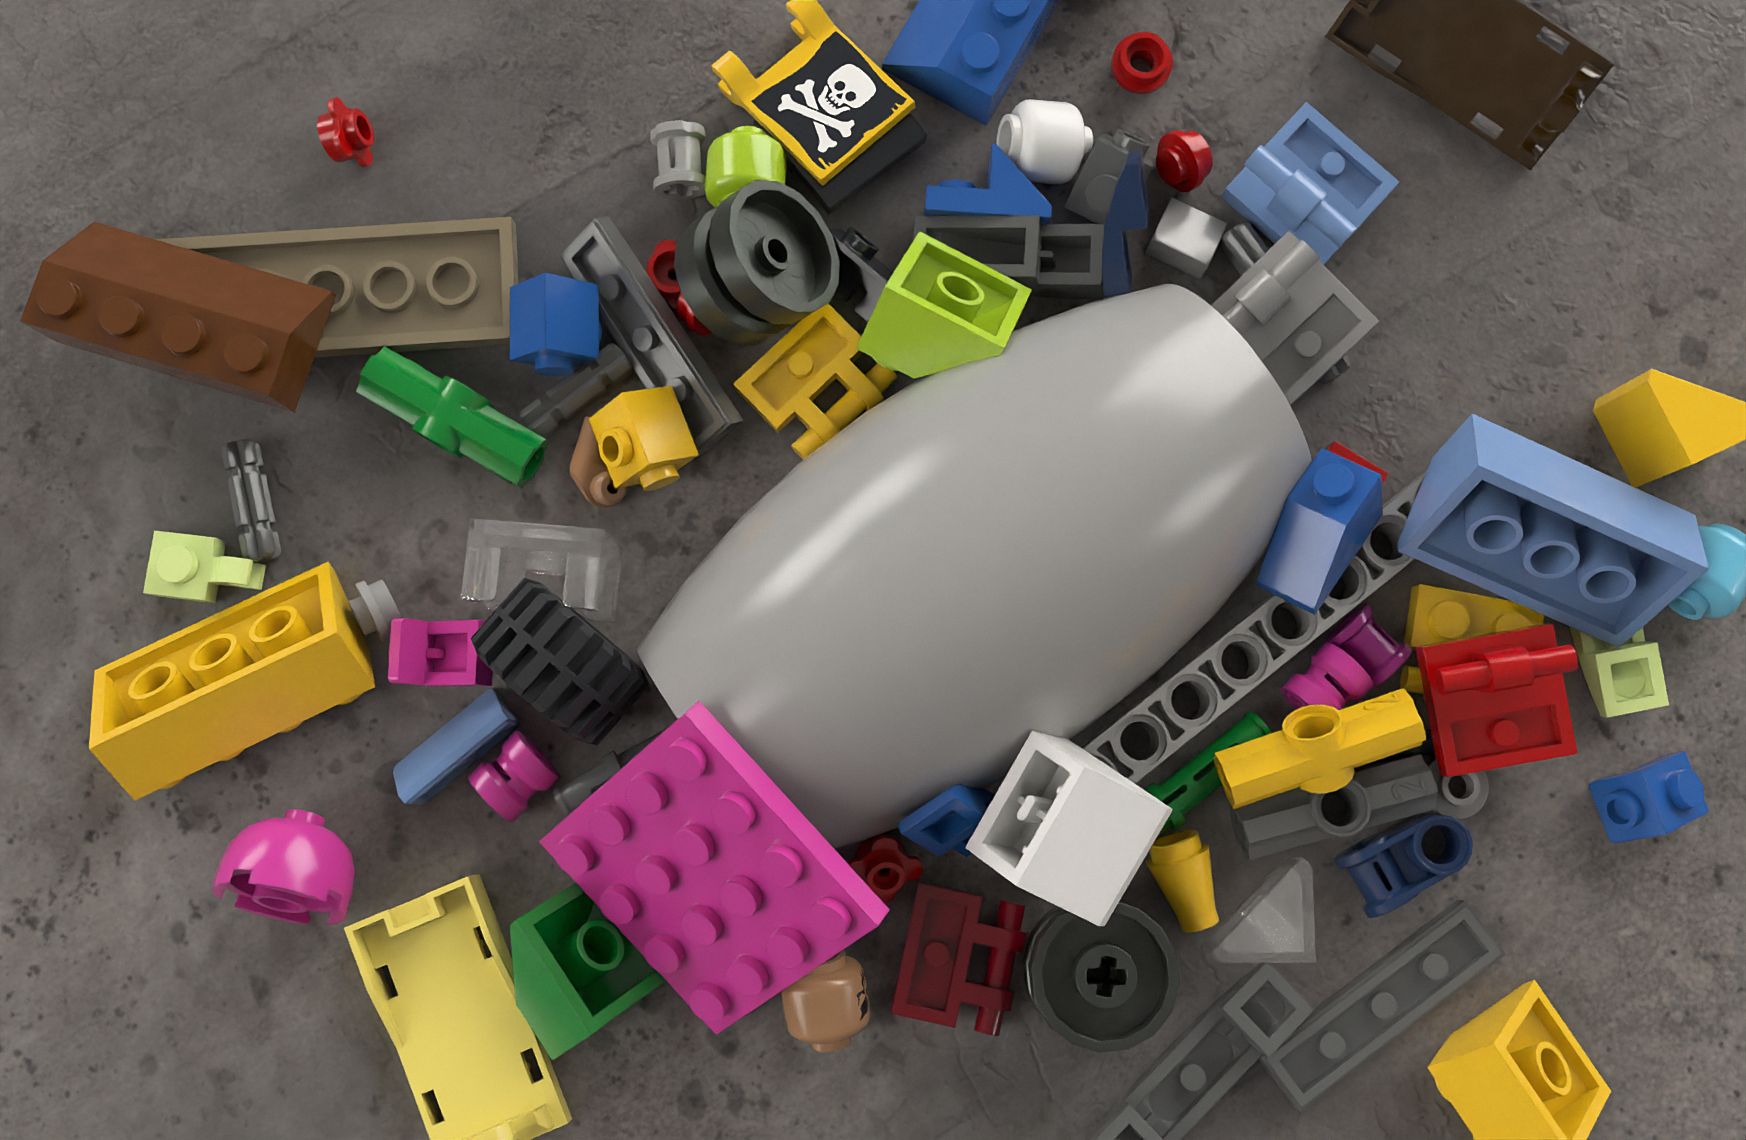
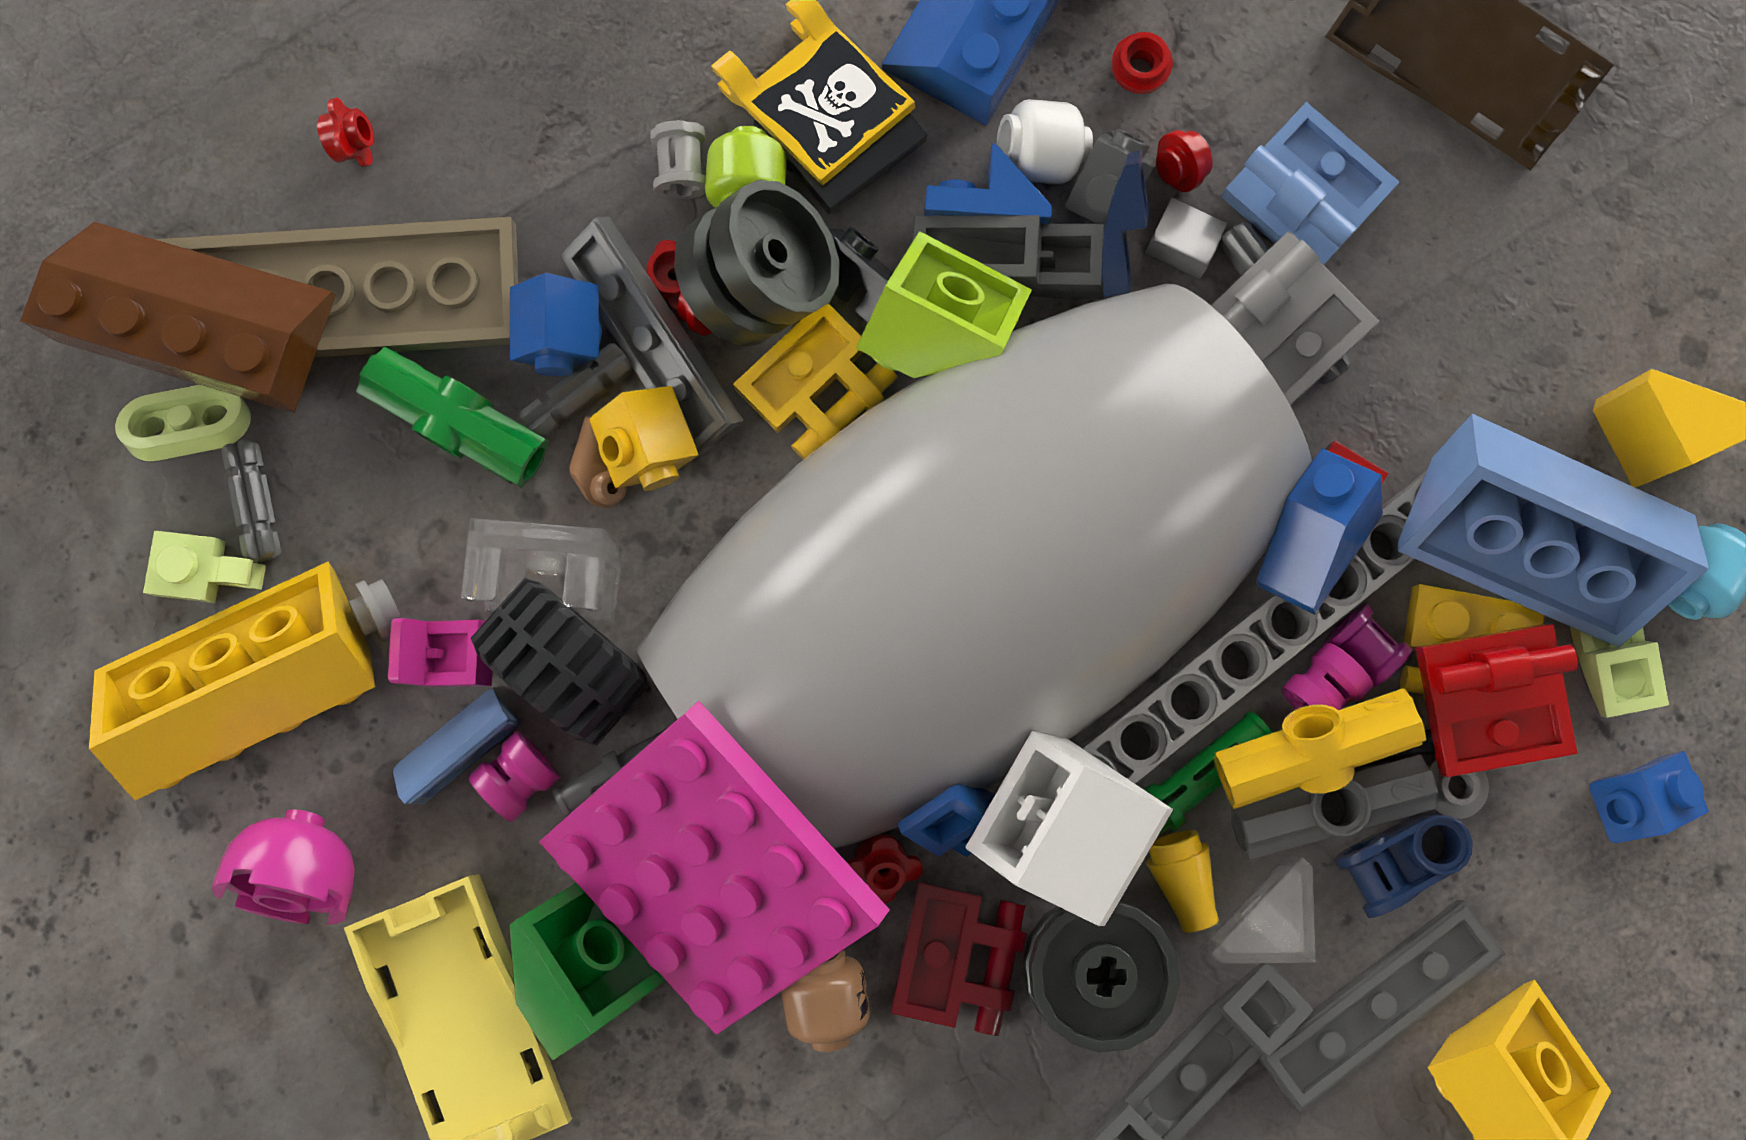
(187, 422): none -> yellowish green plate

